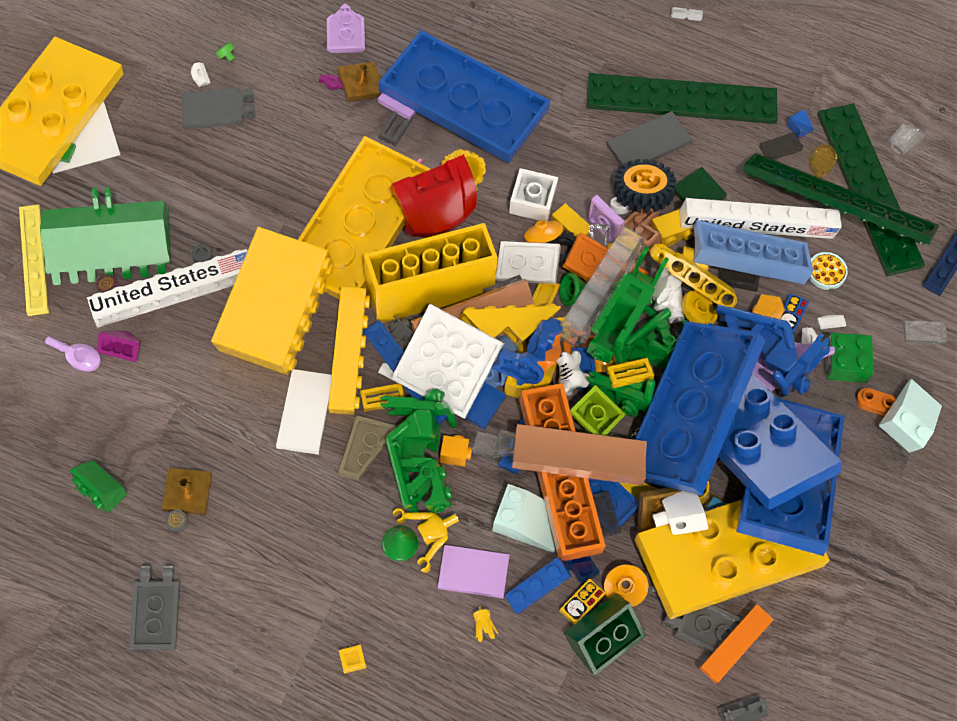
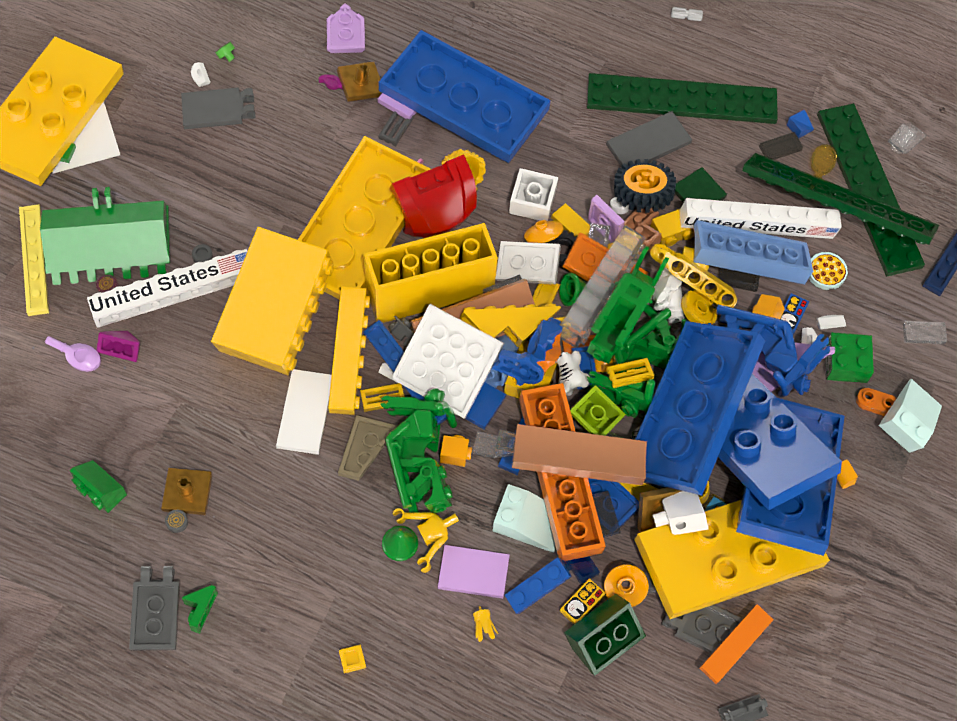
(203, 602): none -> green slope
(847, 476): none -> light orange brick

